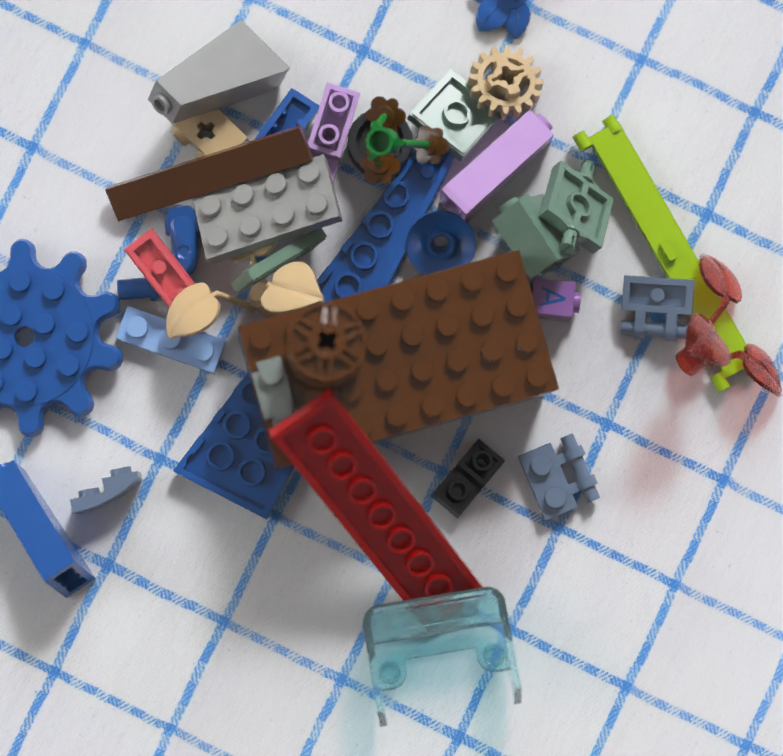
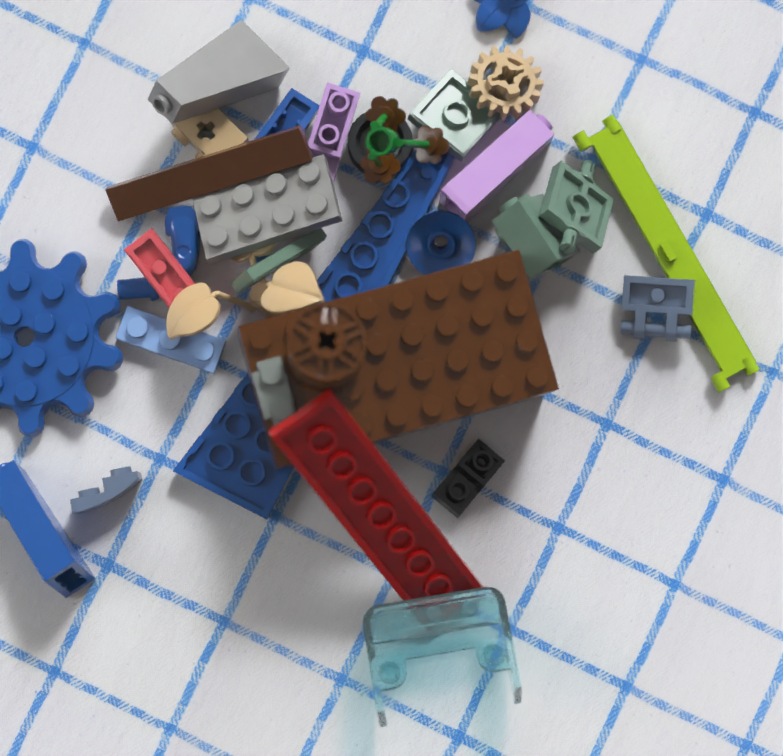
(549, 482): sand blue plate -> none
(555, 299): medium lavender brick -> none
(703, 342): clear red plant -> none

